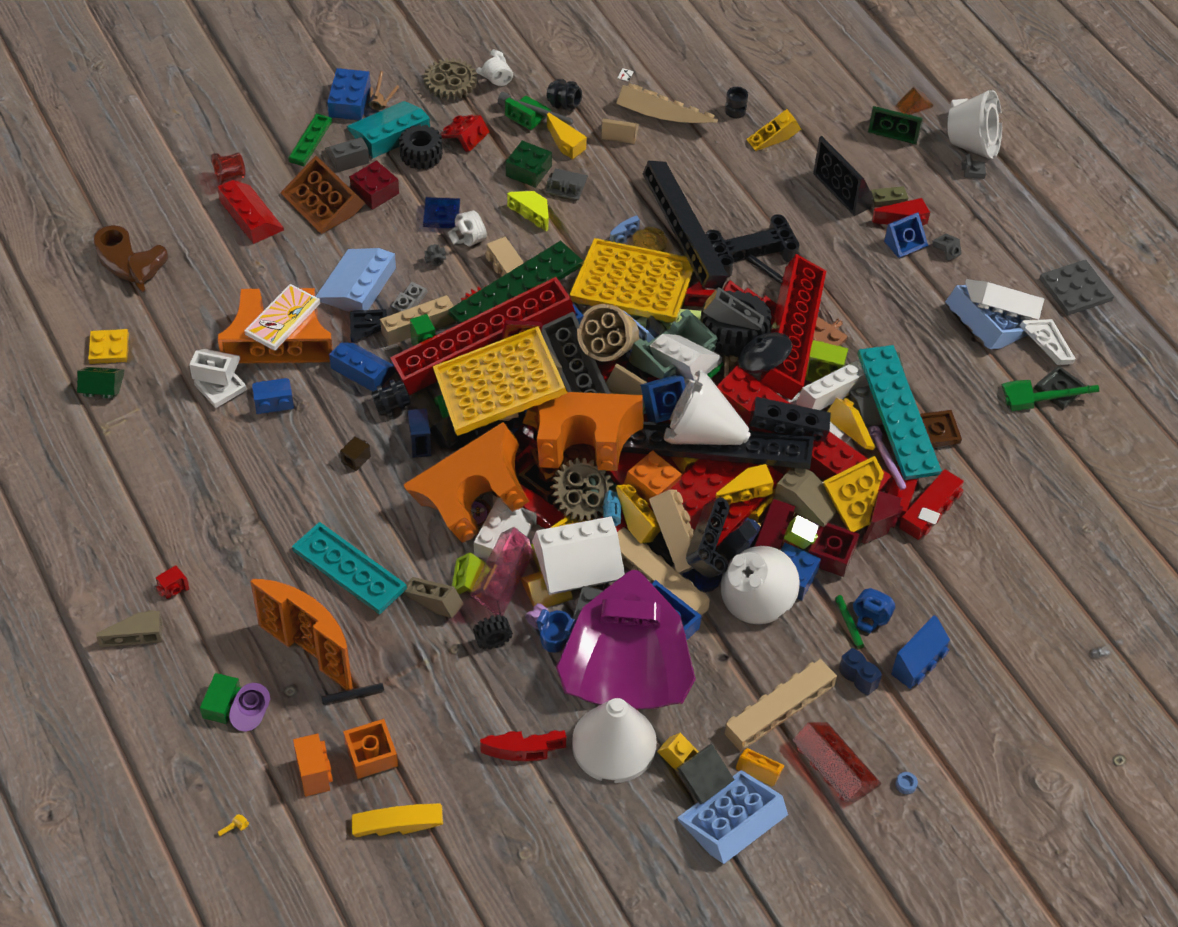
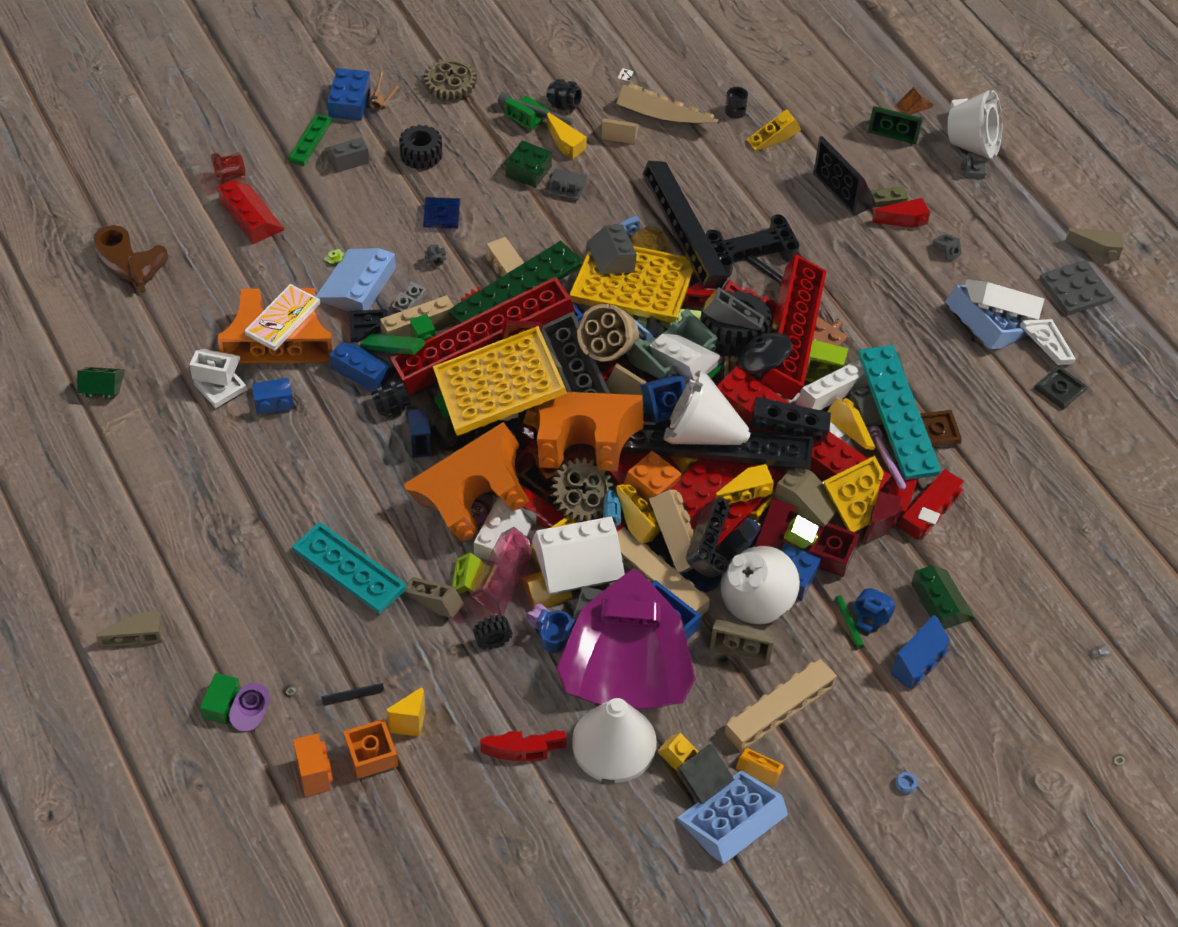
(108, 346): yellow plate -> none
(171, 582): red brick -> none
(238, 821): yellow hand -> none
(301, 619): orange slope -> none
(322, 196): dark orange slope -> none
(334, 256): none -> lime plant
(355, 453): dark brown brick -> none
(374, 184): dark red brick -> none
(385, 127): teal slope -> none
(393, 344): none -> green tile
(396, 819): yellow slope -> none
(407, 715): none -> yellow slope
(467, 129): red bracket -> none
(470, 226): white piece -> none
(496, 69): white piece -> none
(530, 206): neon yellow slope -> none
(612, 250): none -> dark grey slope
(742, 641): none -> dark tan slope
(835, 761): clear red slope -> none
(860, 671): dark blue brick -> none
(906, 235): blue slope -> none
(941, 596): none -> dark green slope
(1020, 394): green piece -> none
(1097, 242): none -> dark tan slope

